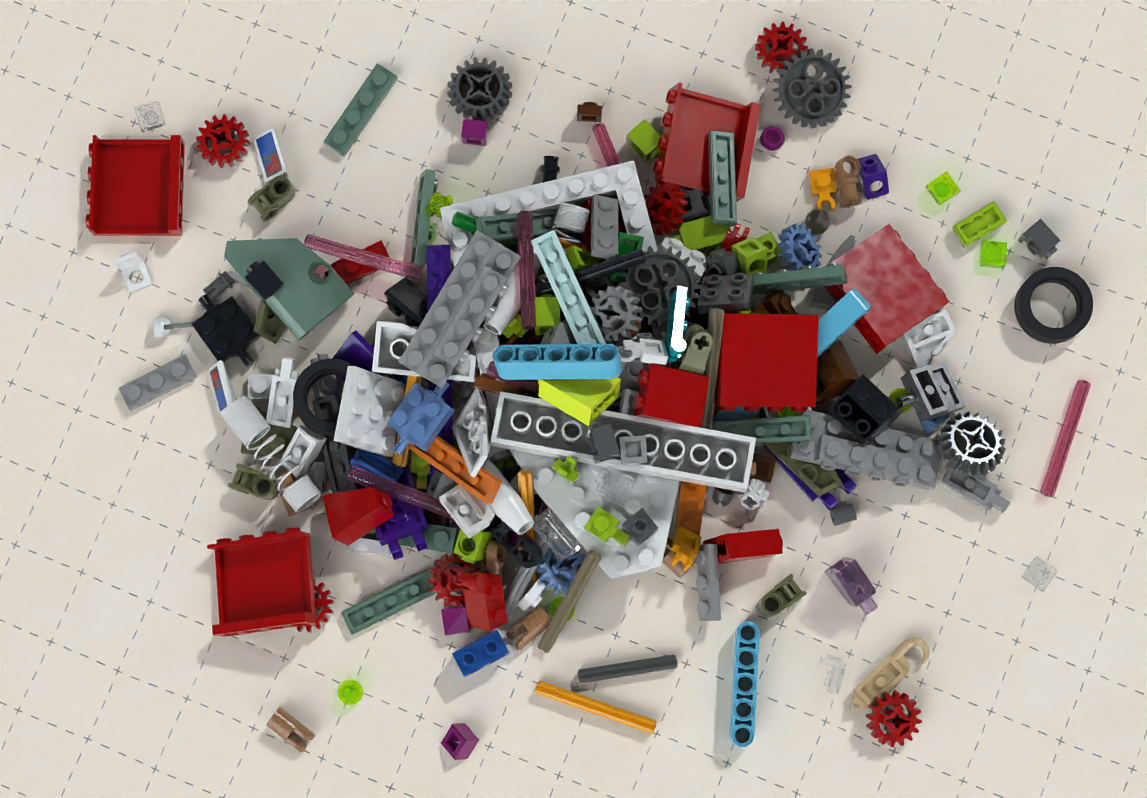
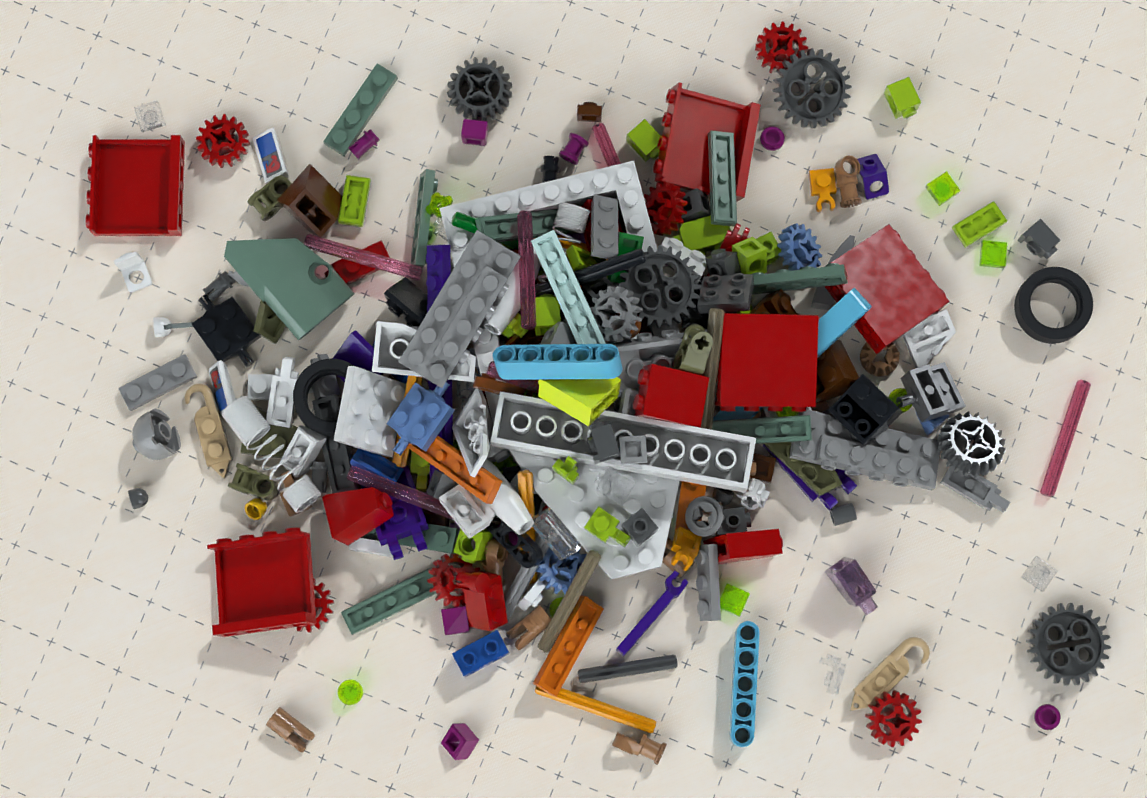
(138, 497): none -> dark grey hinge
(154, 436): none -> light grey cylinder
(211, 431): none -> tan plate
(252, 512): none -> yellow hinge
(263, 279): black brick -> none
(312, 201): none -> reddish brown slope
(354, 201): none -> lime plate
(363, 144): none -> magenta pin
(568, 646): none -> orange plate
(573, 148): none -> magenta bush
(646, 747): none -> medium nougat connector
(648, 350): white plate -> none
(670, 594): none -> dark purple tile
(676, 324): plate -> none
(694, 513): none -> light grey gear
(733, 599): none -> clear neon green plate
(744, 521): none -> dark grey brick
(784, 595): olive piece -> none
(817, 221): clear smoke tile -> none
(879, 368): none -> medium nougat gear
(902, 98): none -> lime brick
(1047, 717): none -> magenta plate
(1073, 666): none -> dark grey gear

